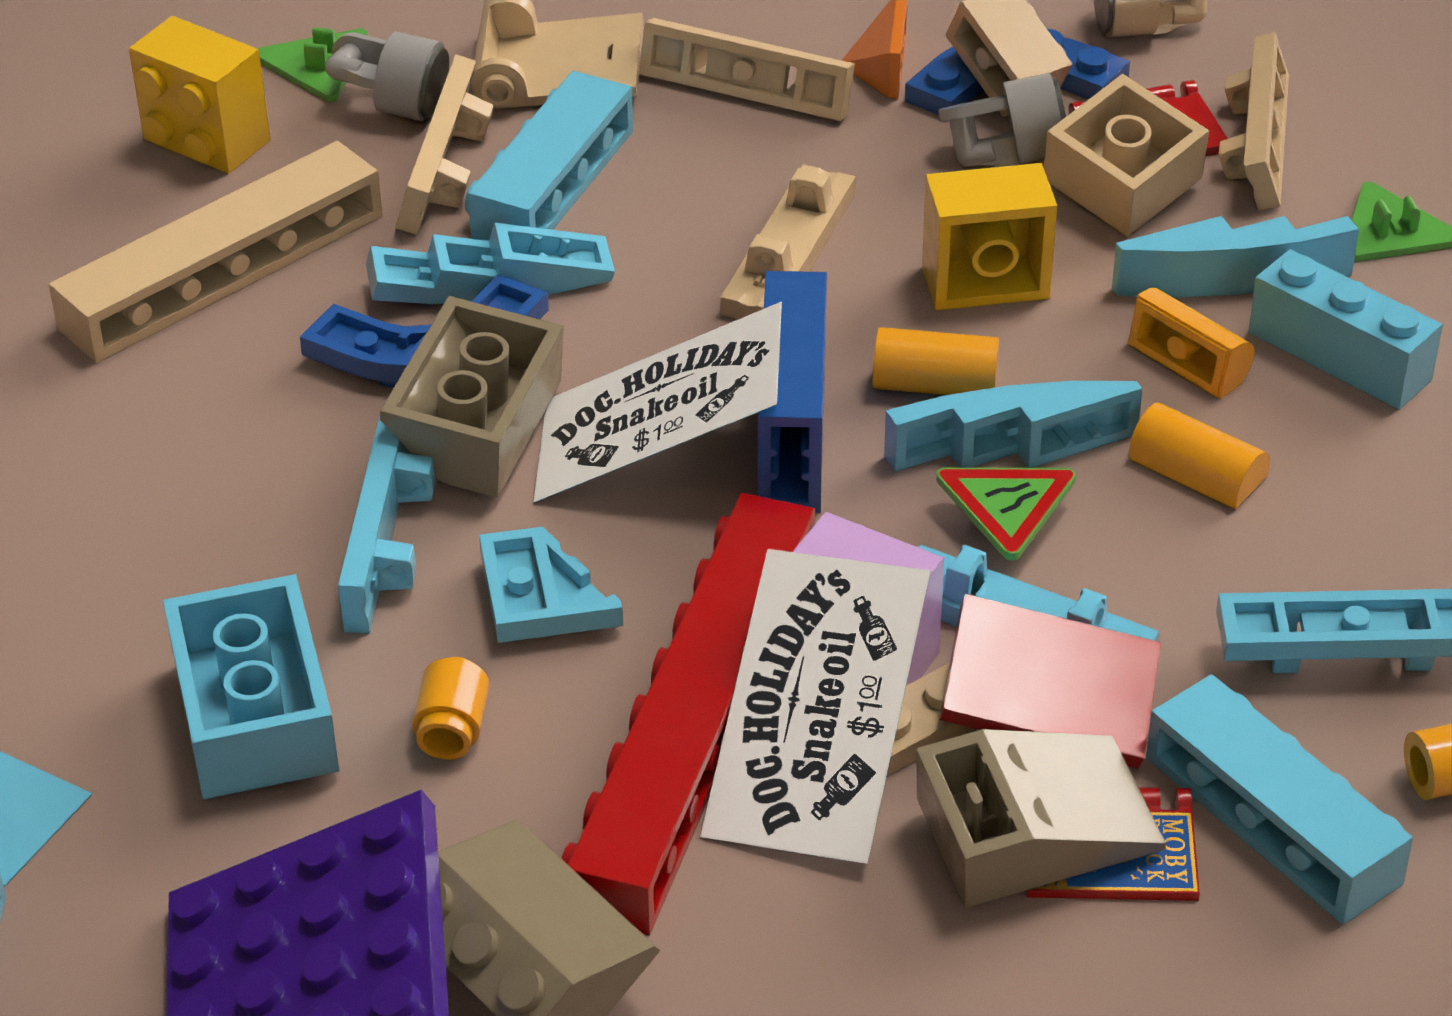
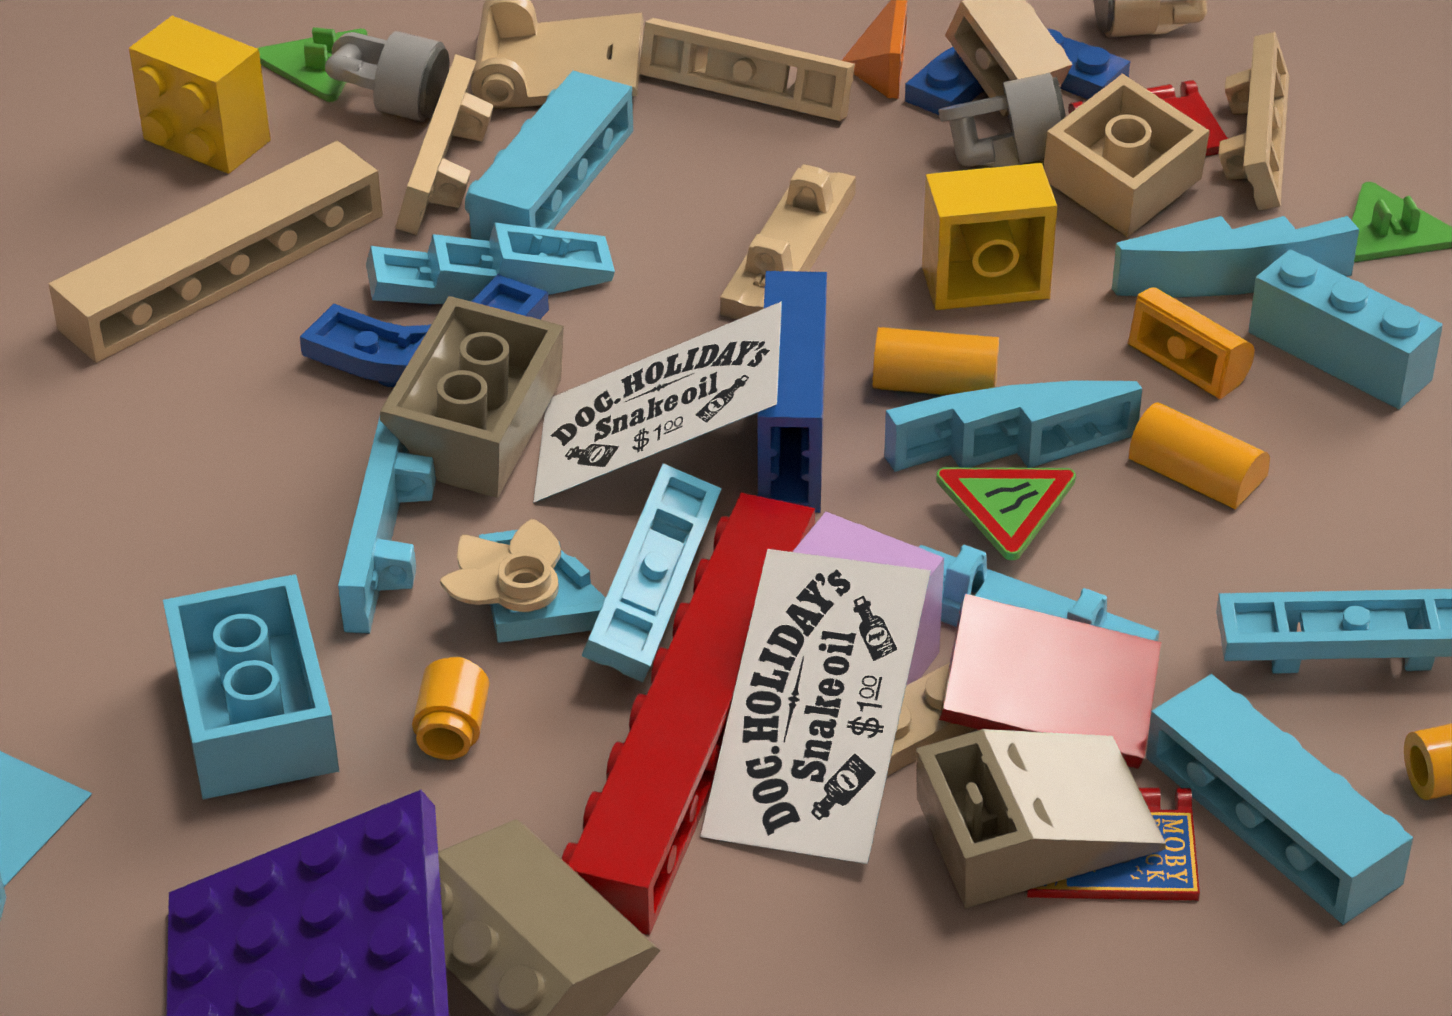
(513, 575): none -> tan plate
(651, 573): none -> medium azure hinge

